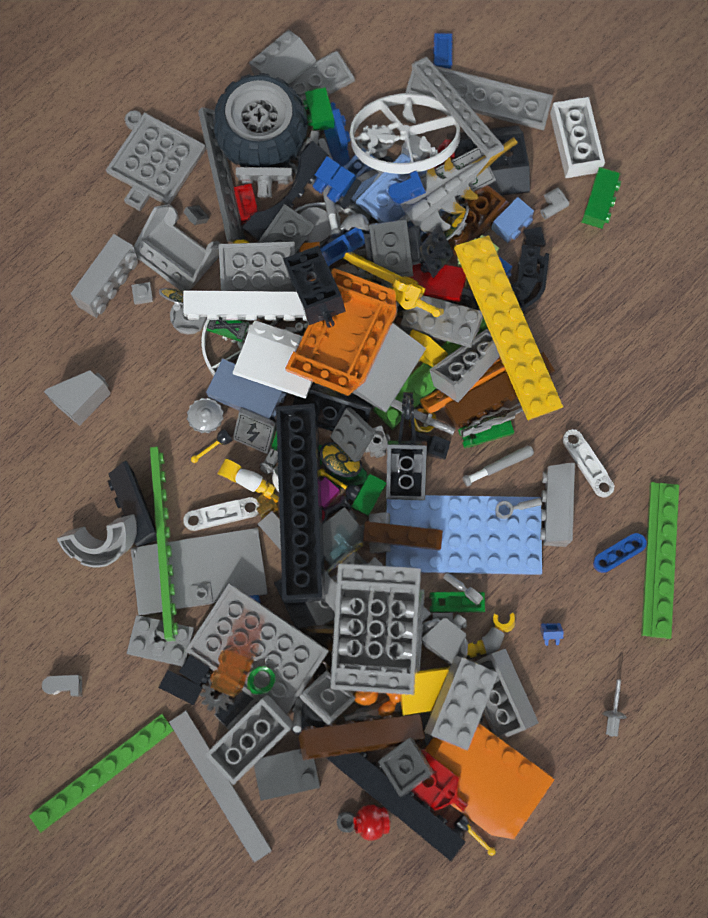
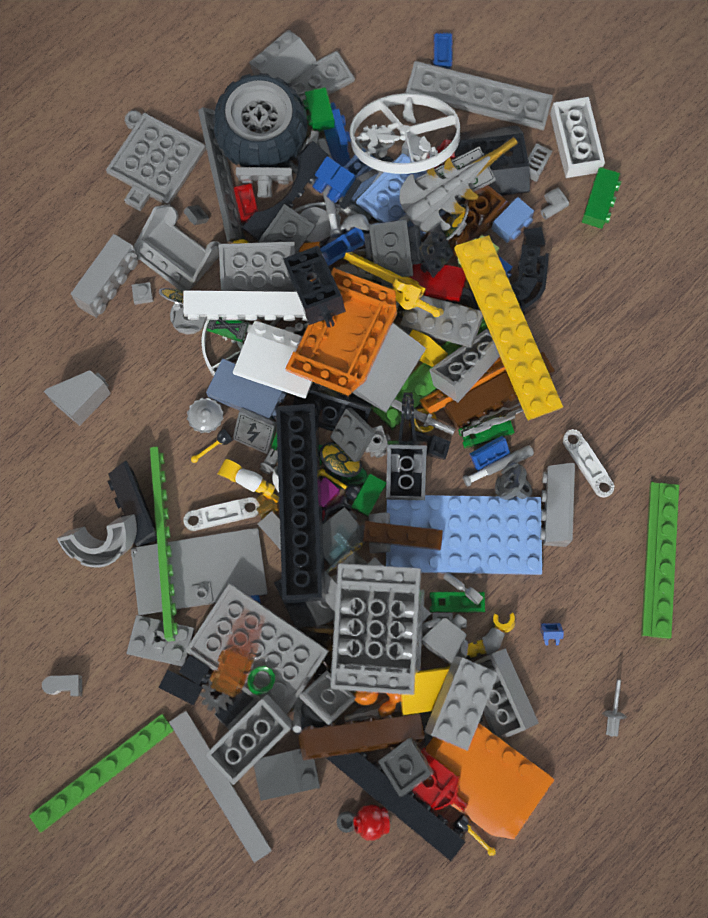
(407, 190): blue leg -> none
(457, 107): light grey tile -> none
(489, 453): none -> blue plate
(512, 483): none -> dark grey tile
(522, 505): light grey piece -> none
(534, 175): none -> light grey slope
(625, 547): blue plate -> none

